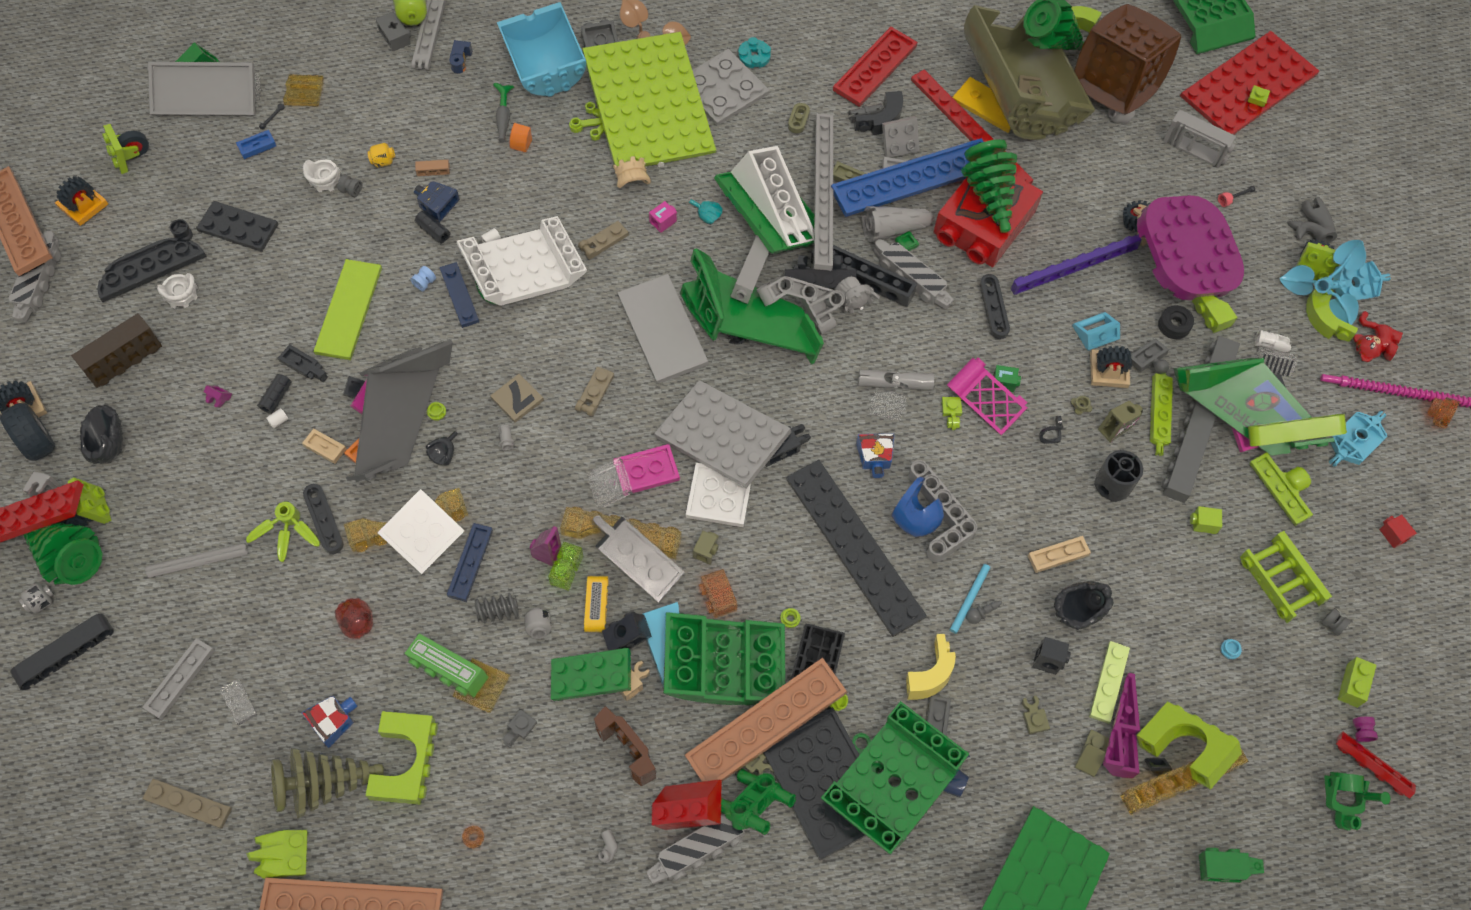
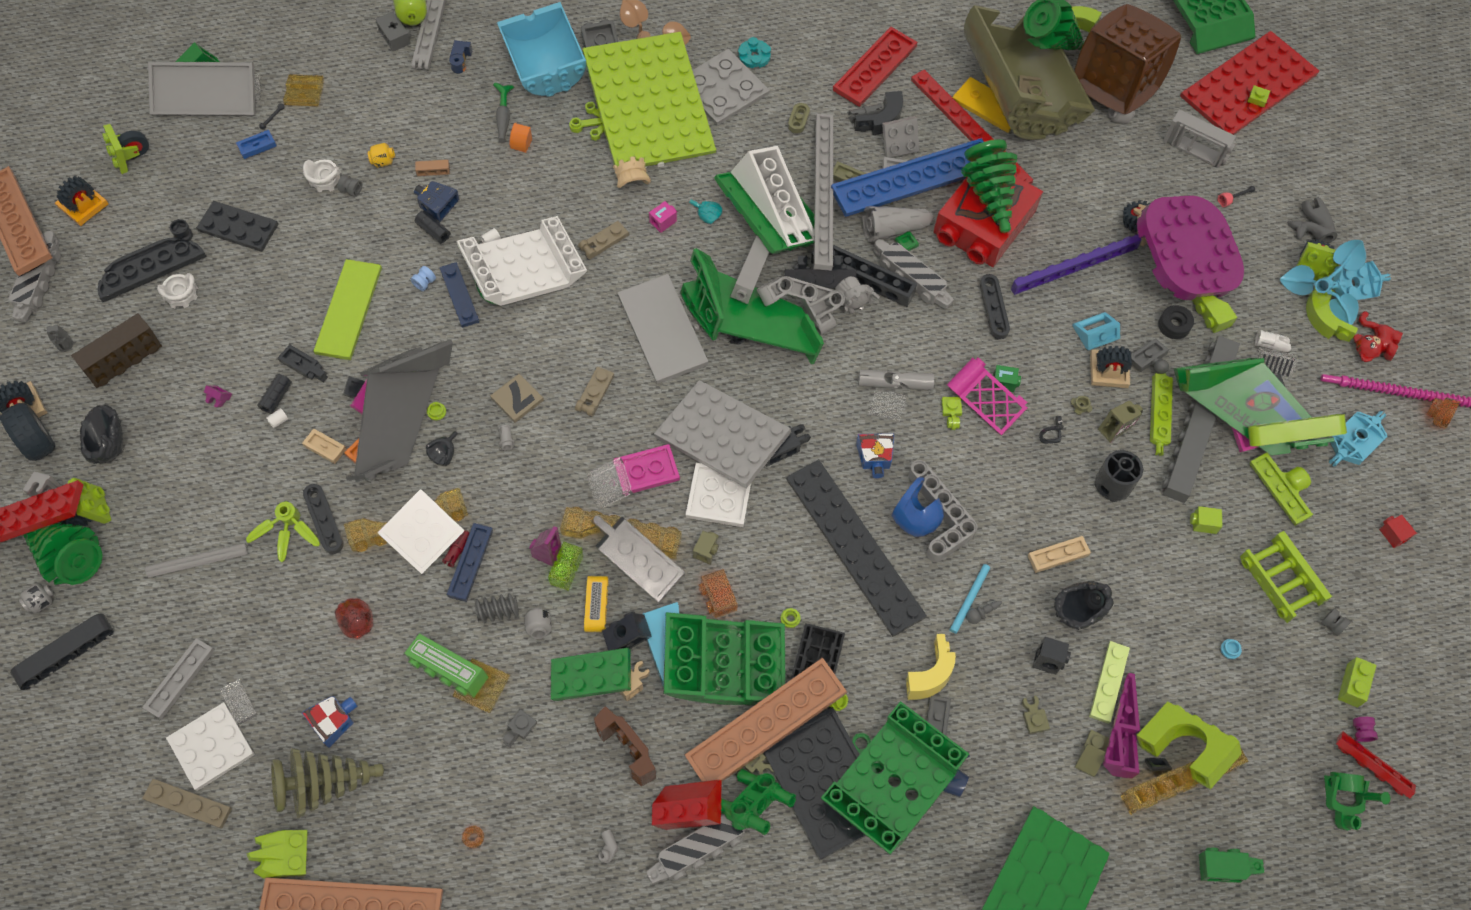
(59, 337): none -> dark grey hinge
(210, 746): none -> white plate
(409, 786): lime arch -> none
(456, 549): none -> dark red axle

